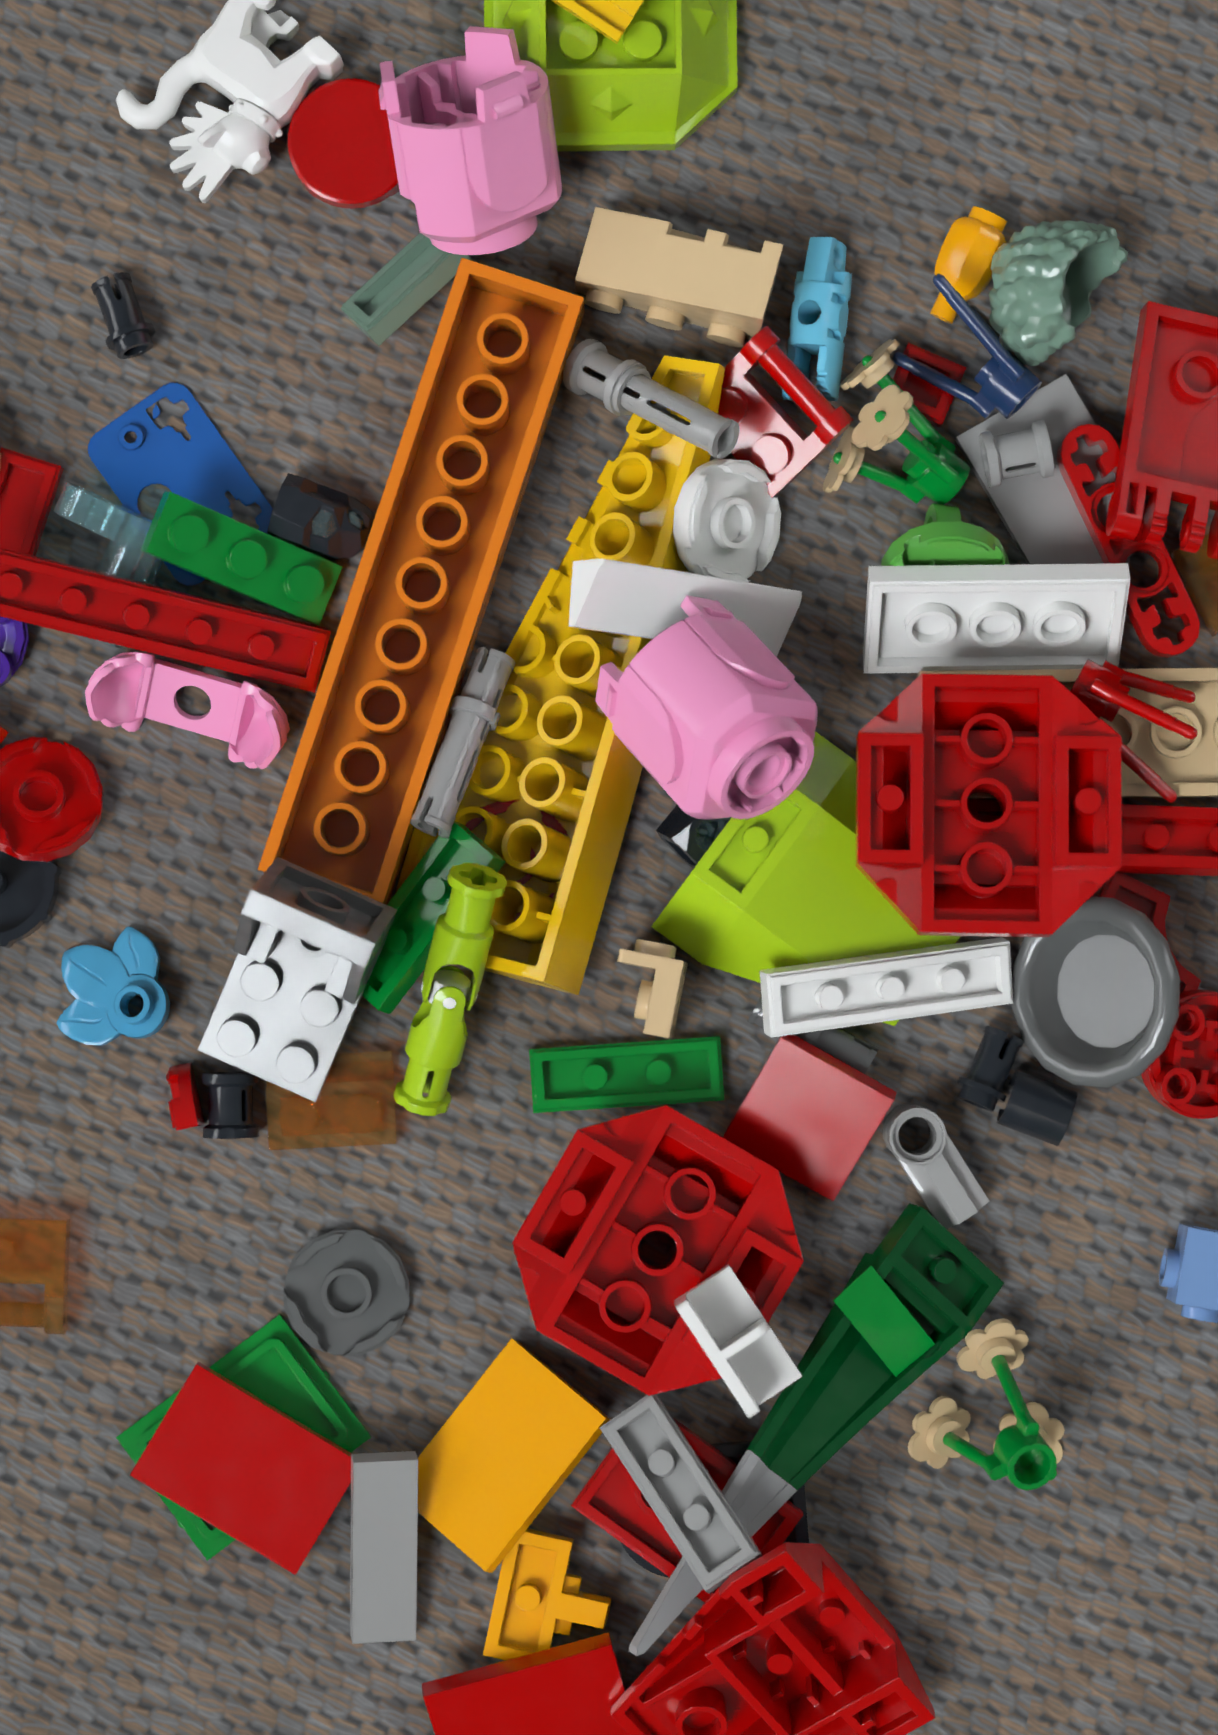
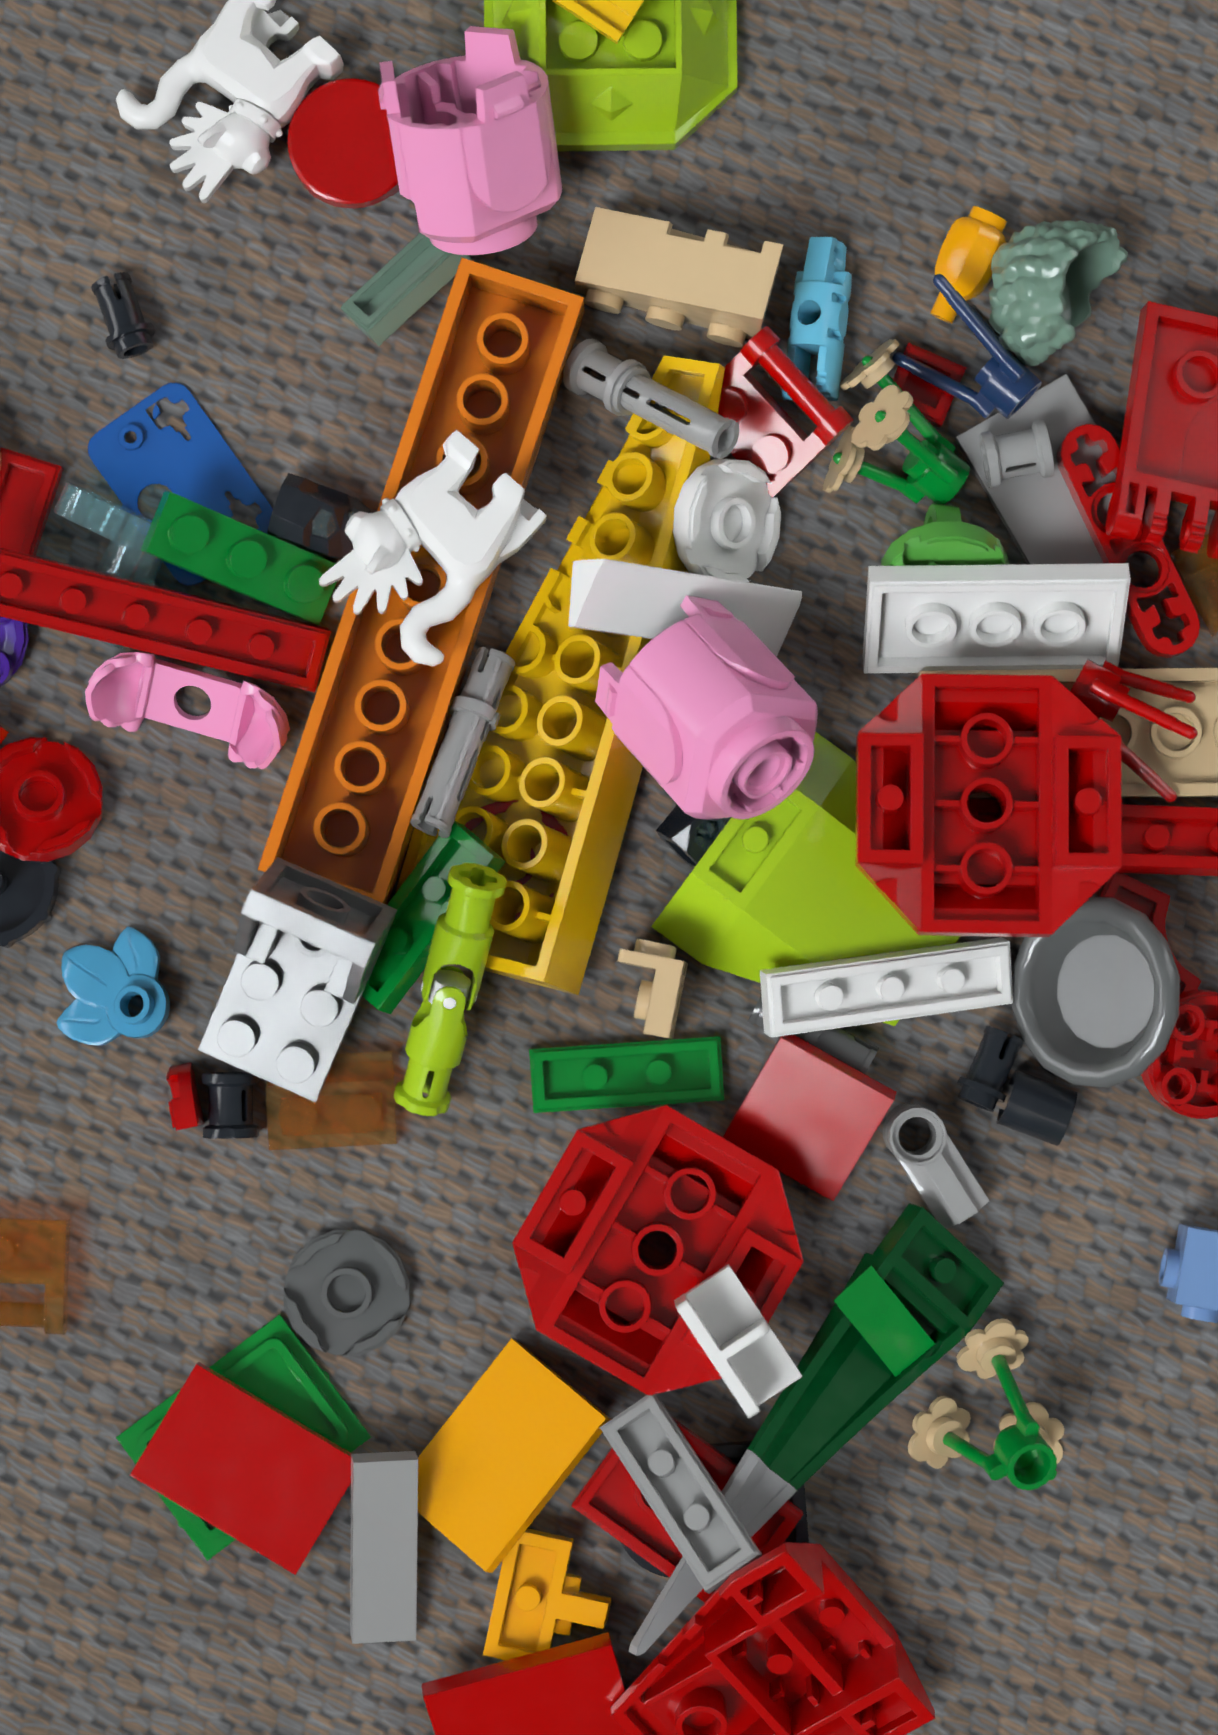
(454, 533): none -> white animal

